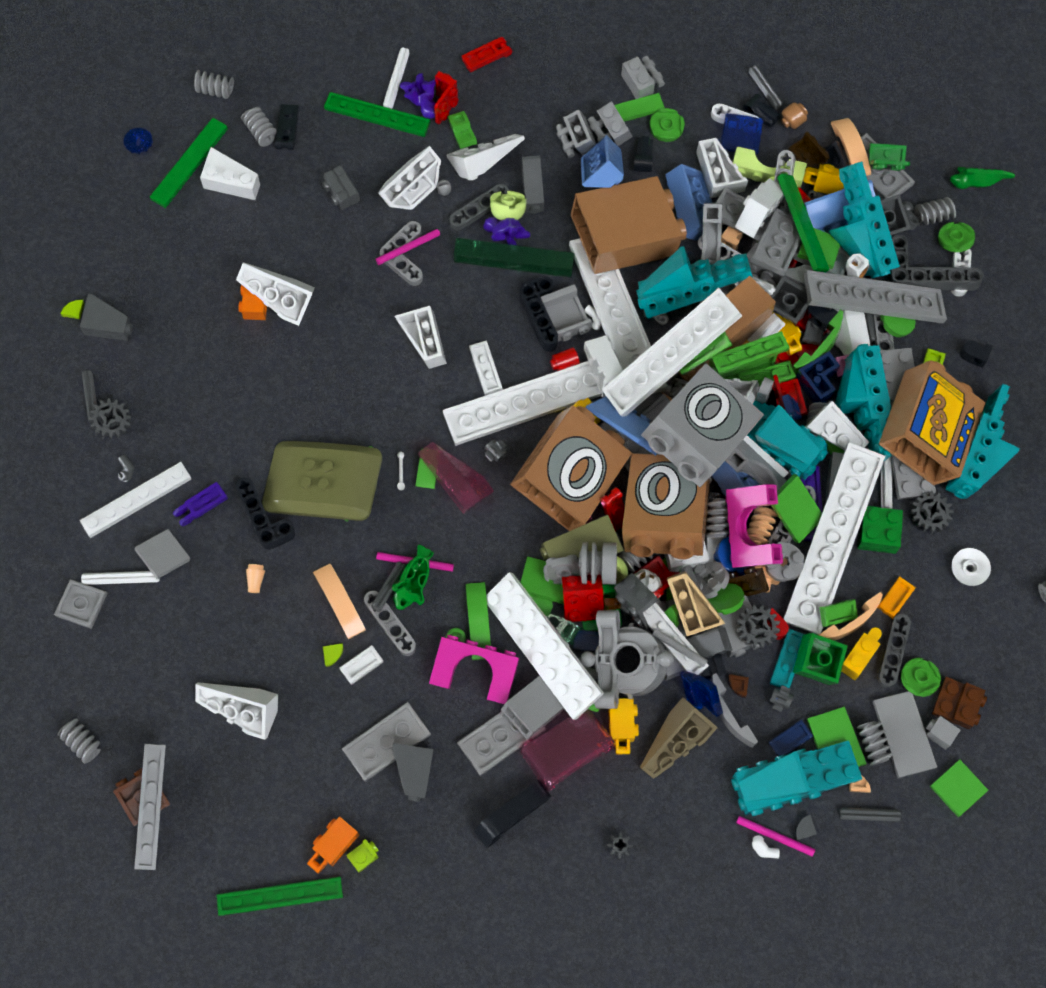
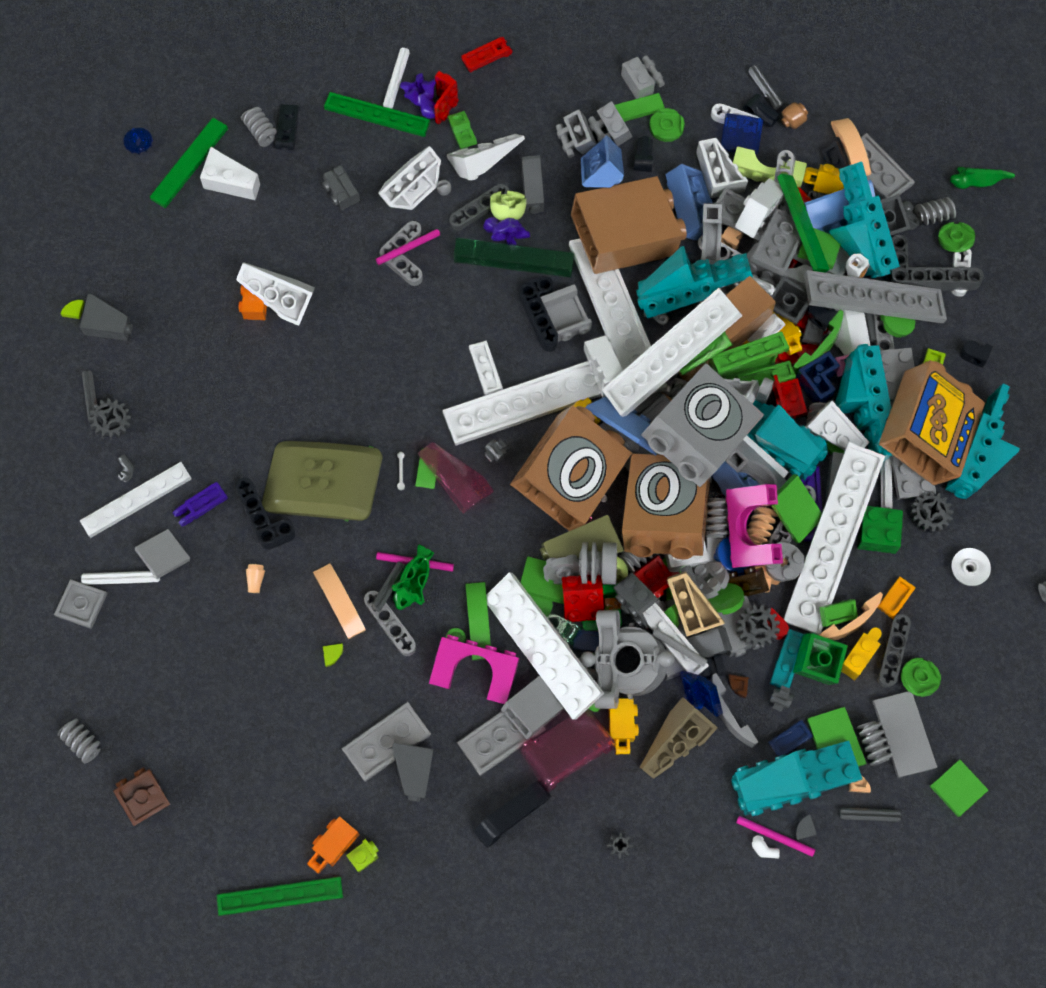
(150, 806): light grey plate -> none
(213, 86): light grey piece -> none
(246, 707): white wedge -> none
(361, 665): white tile -> none
(423, 333): white wedge -> none
(564, 359): red brick -> none
(592, 313): white arm -> none
(614, 508): red plate -> none
(649, 579): white rock -> none
(792, 407): dark blue tile -> none
(809, 151): dark brown bracket -> none
(886, 156): green bracket -> none
(942, 732): light grey brick -> none
(959, 703): reddish brown plate -> none

